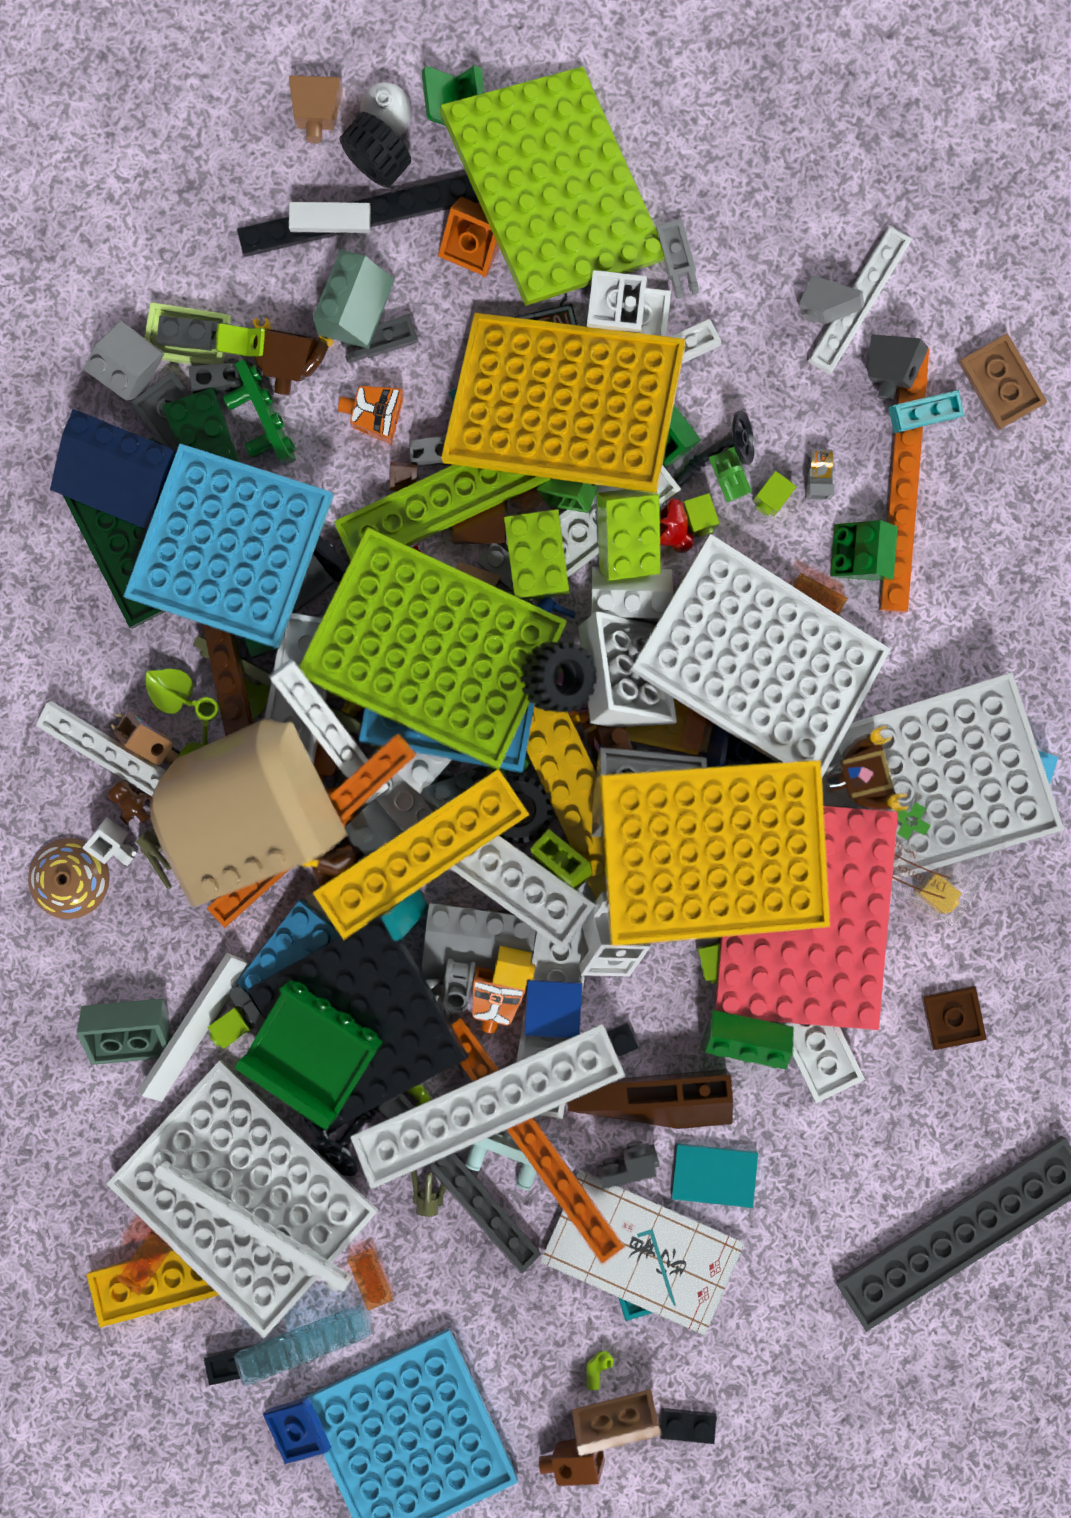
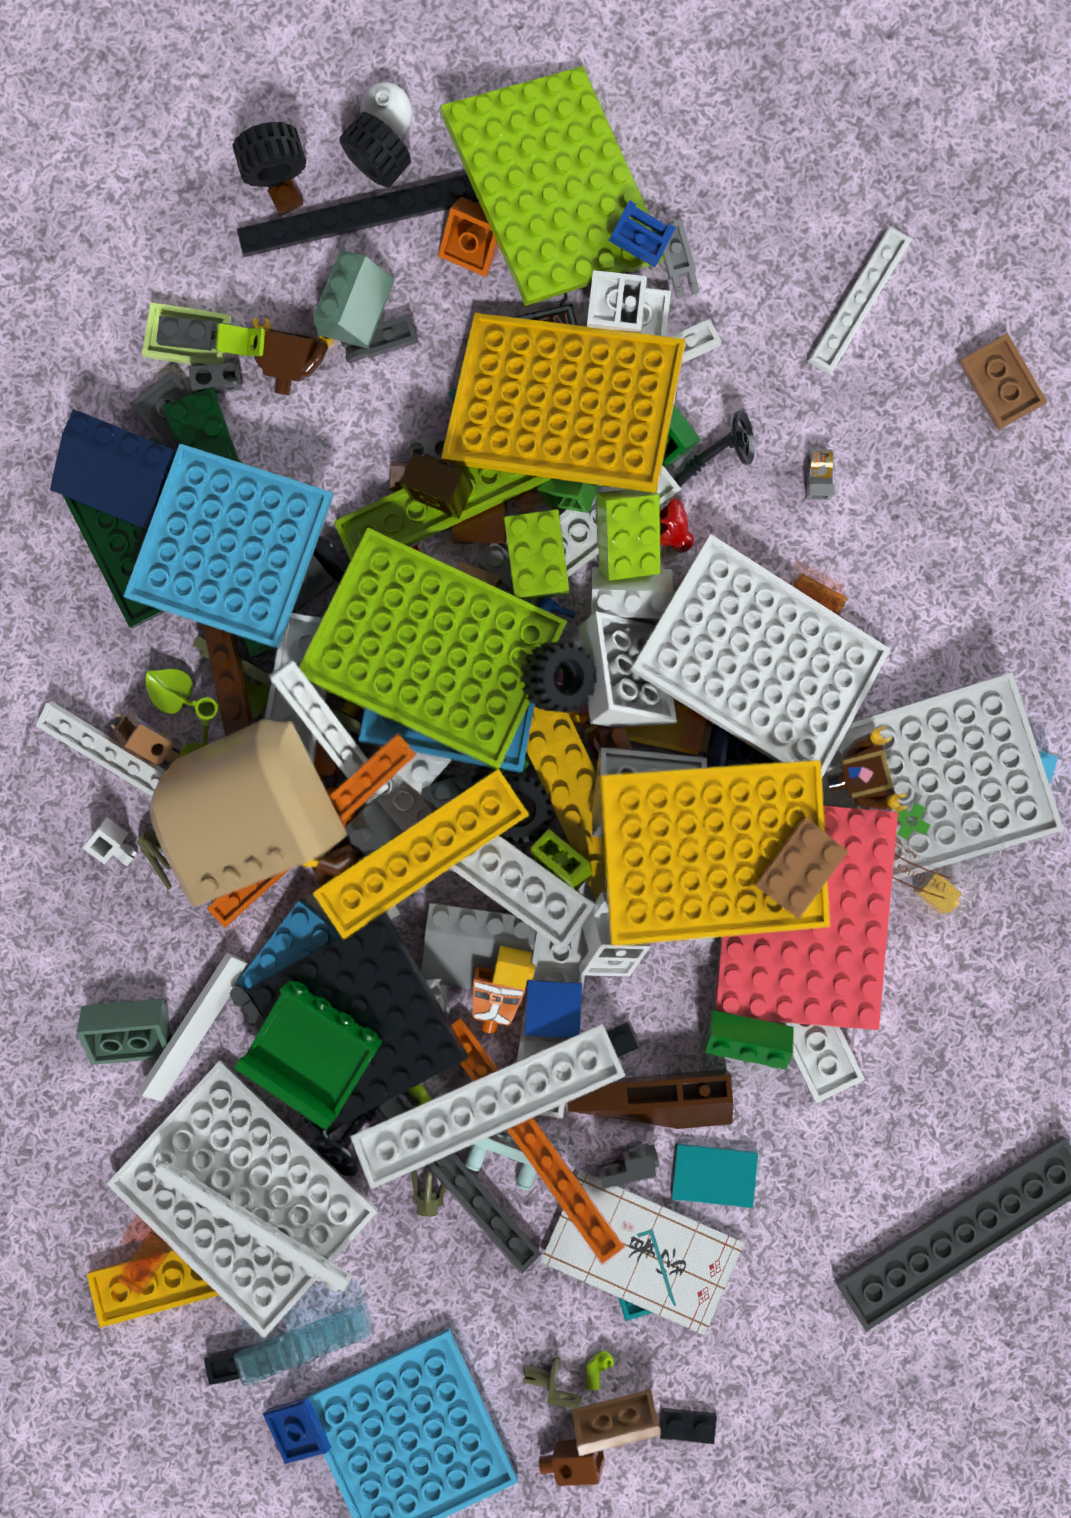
(85, 882): medium nougat dish -> none
(124, 361): light grey slope -> none
(129, 802): reddish brown piece -> none
(229, 1027): lime brick -> none
(269, 154): none -> black tyre
(271, 421): green plate -> none
(285, 197): none -> reddish brown plate
(315, 104): medium nougat torso -> none
(329, 217): white tile -> none
(370, 1279): clear orange plate -> none
(374, 411): torso -> none
(404, 915): teal tile -> none
(436, 484): none -> dark brown brick
(445, 88): green bracket -> none
(458, 981): light grey piece -> none
(548, 1379): none -> olive bracket
(637, 238): none -> blue plate
(701, 515): lime brick -> none
(709, 961): lime brick -> none
(730, 475): bright green hips -> none
(774, 494): lime brick -> none
(800, 867): none -> medium nougat plate
(829, 301): light grey slope -> none
(864, 550): green slope -> none
(894, 363): dark grey torso -> none
(903, 499): orange plate -> none
(926, 411): teal tile -> none
(954, 1017): reddish brown tile -> none

